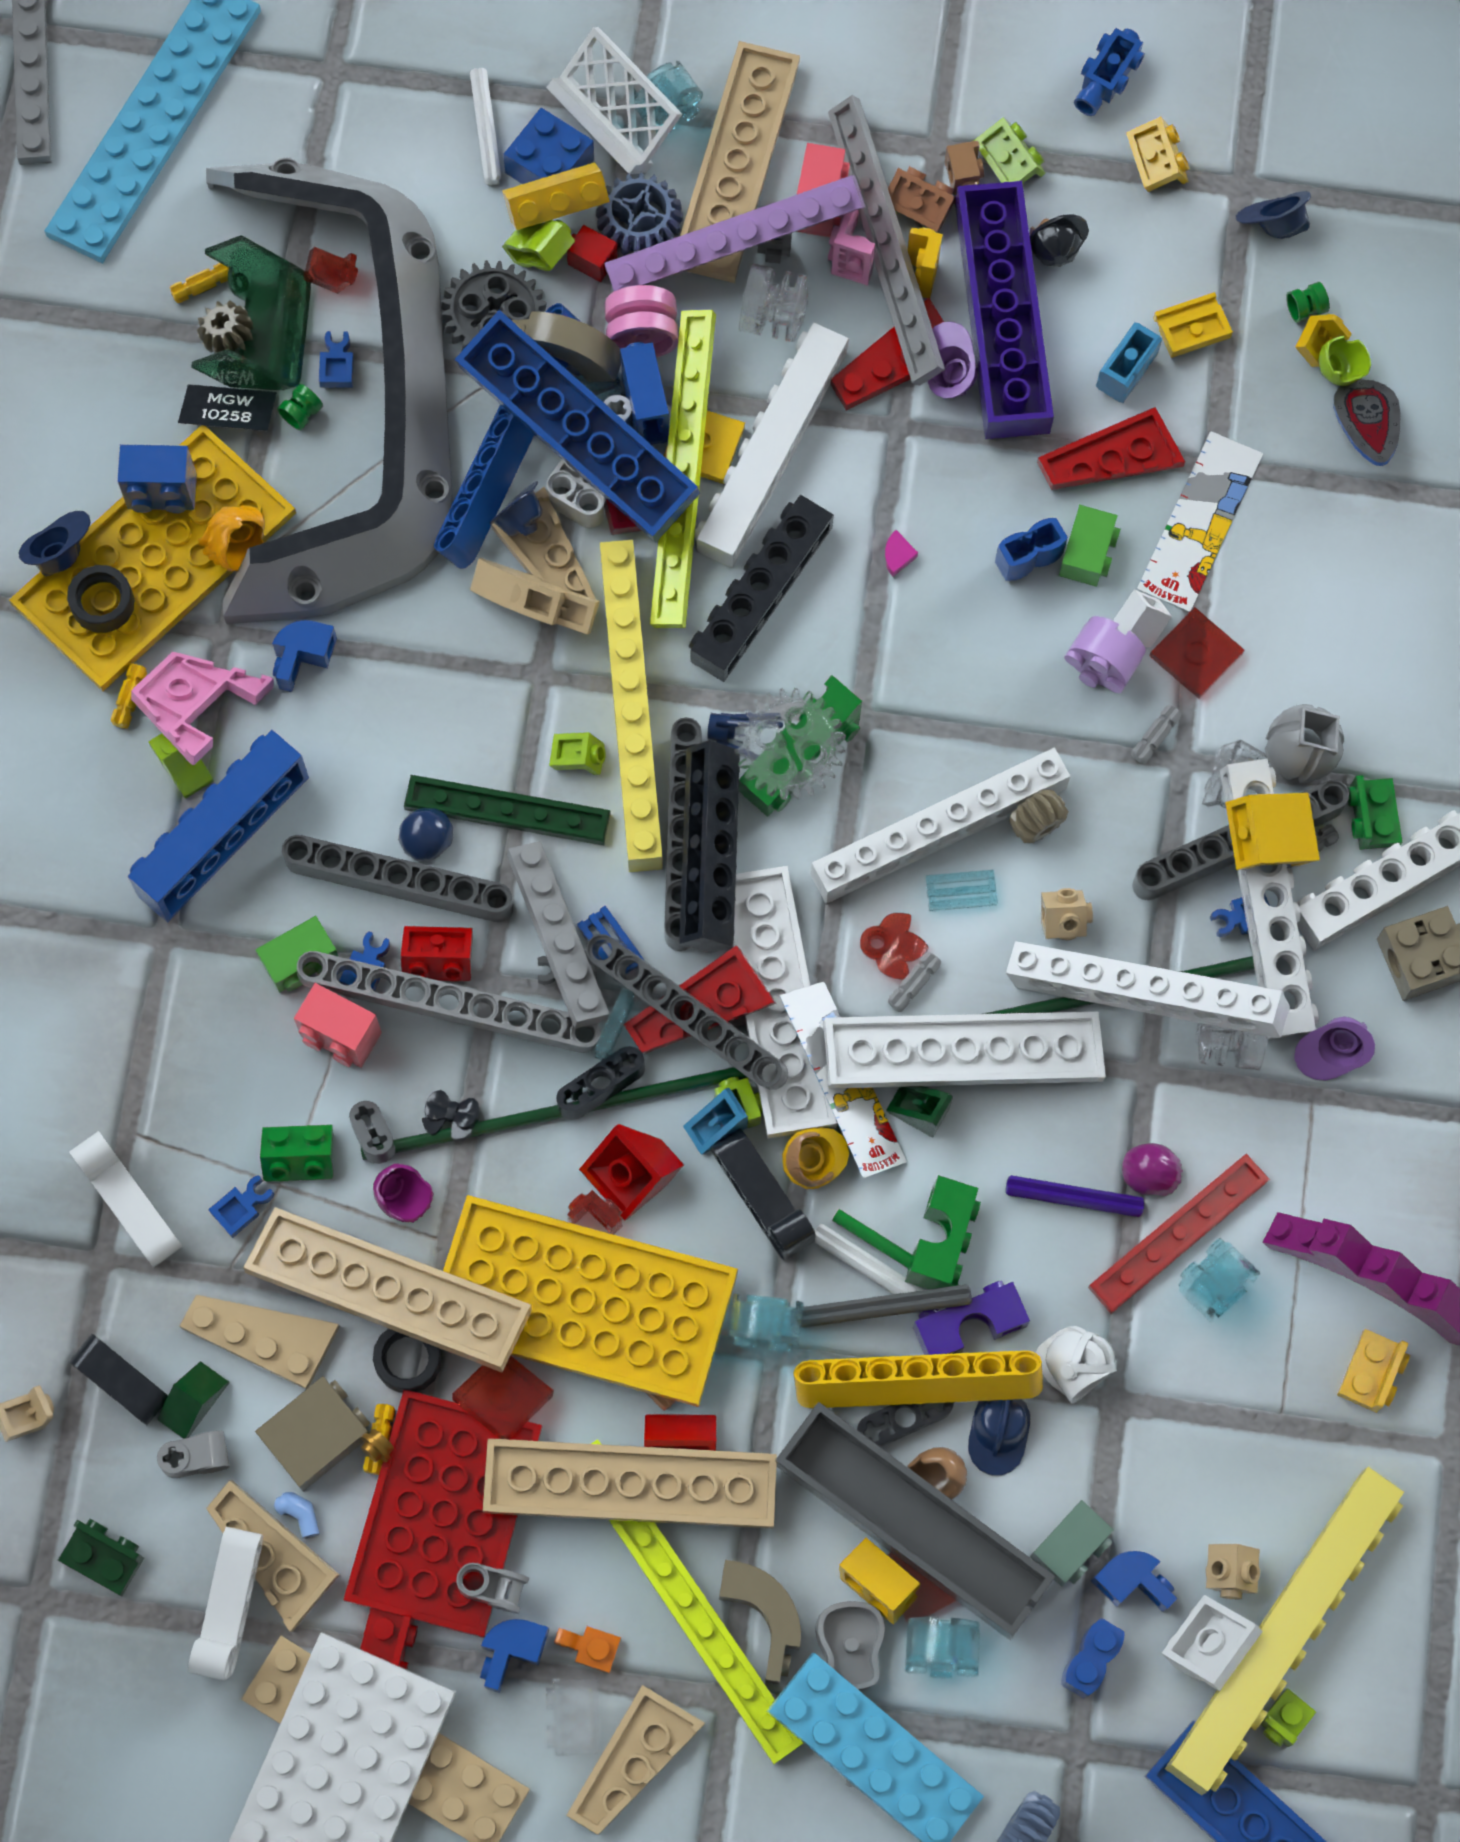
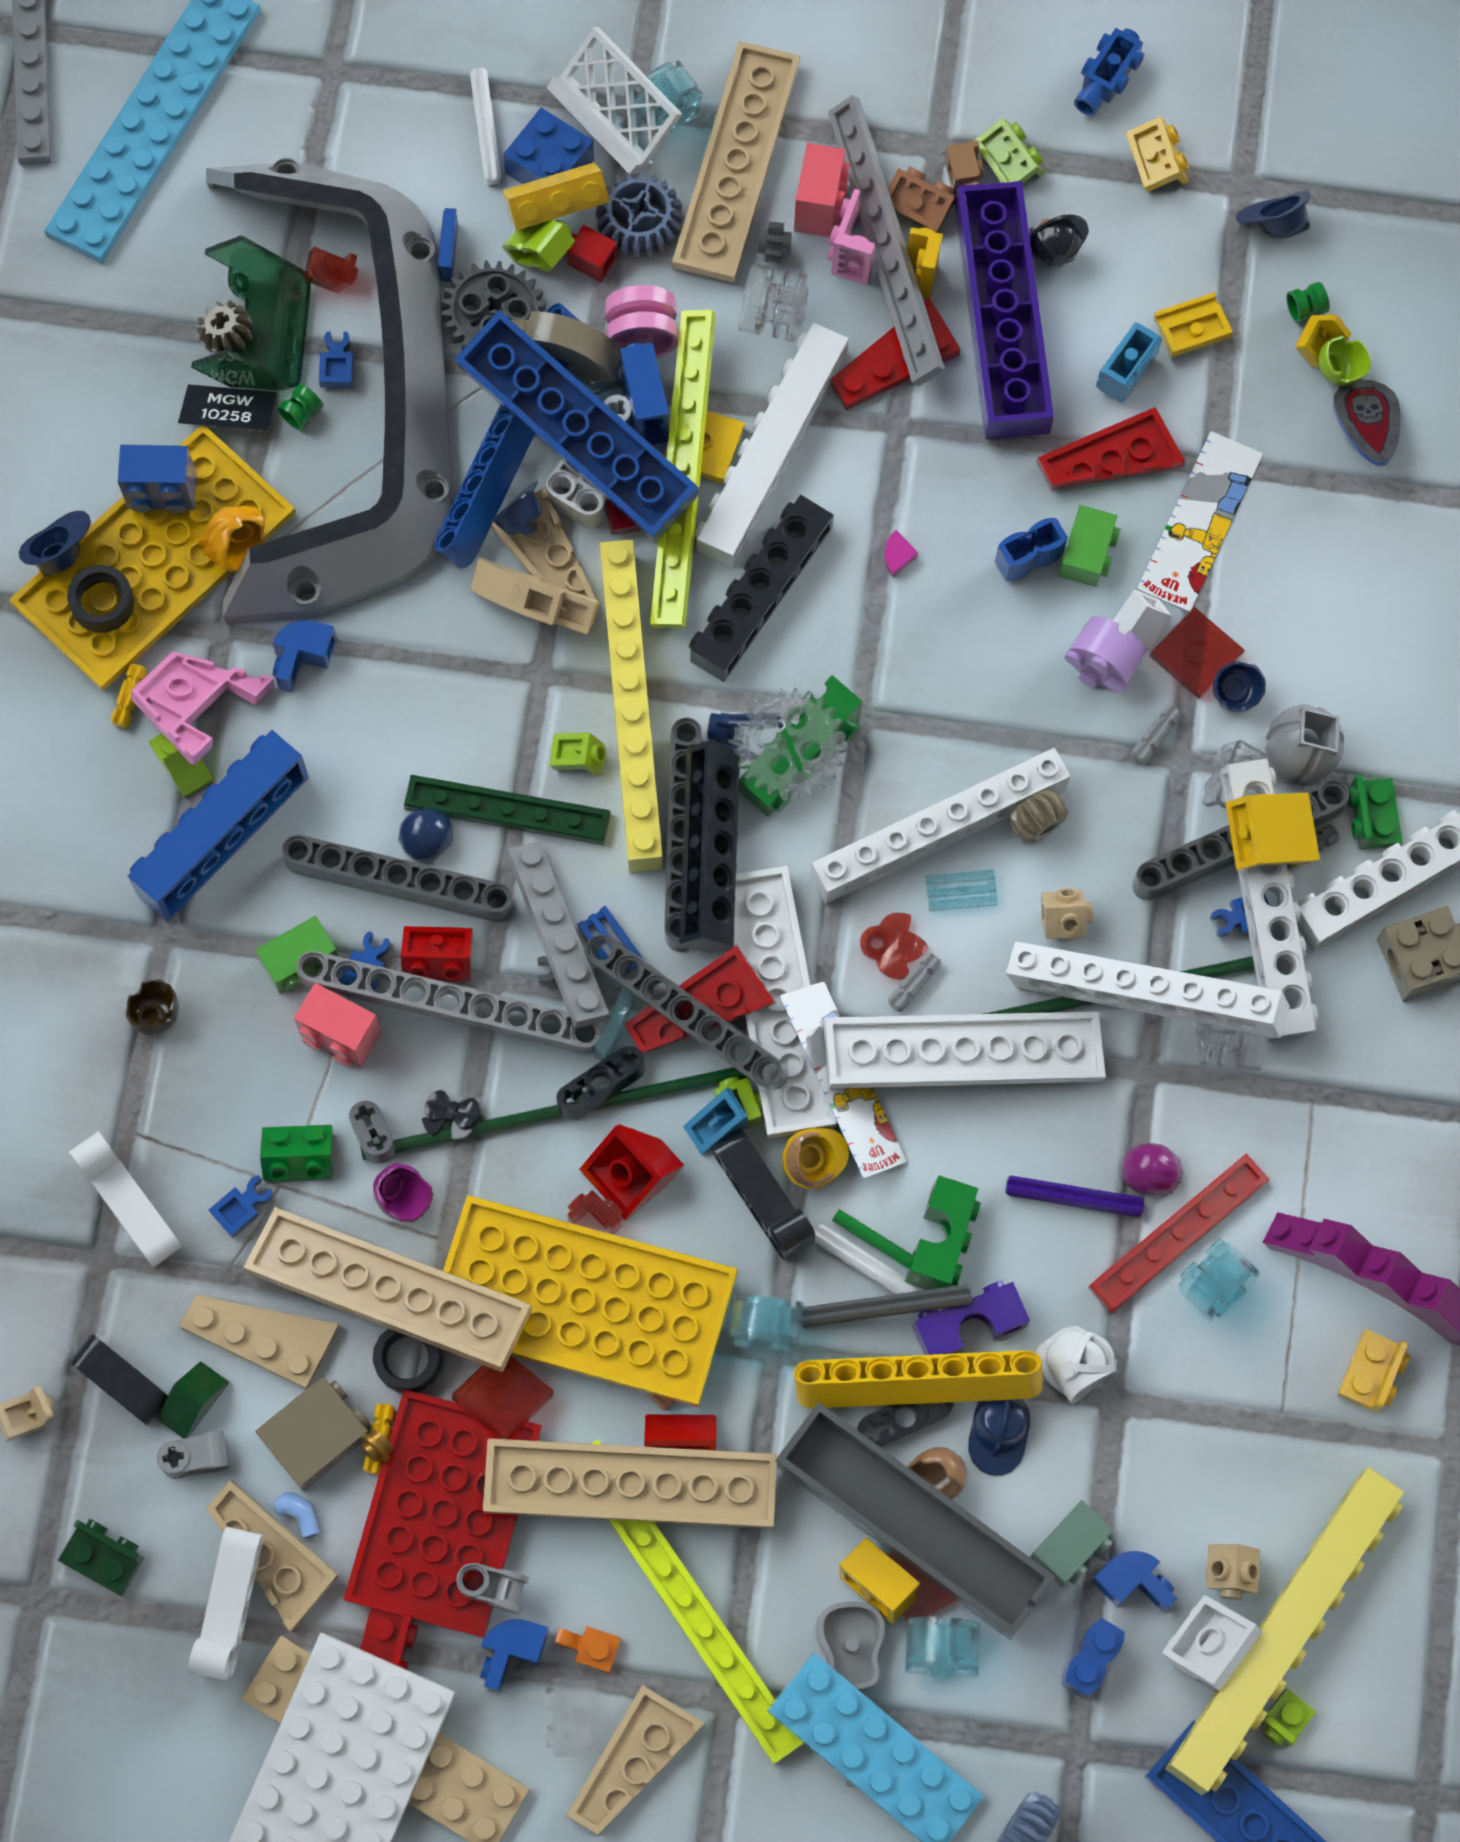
(152, 1007): none -> dark brown hair
(199, 282): yellow axle -> none
(448, 244): none -> blue tile
(736, 234): lavender brick -> none
(761, 1591): dark tan arch -> none
(920, 1107): dark green slope -> none
(958, 360): medium lavender piece -> none
(1239, 686): none -> dark blue hair
(1334, 1049): medium lavender piece -> none

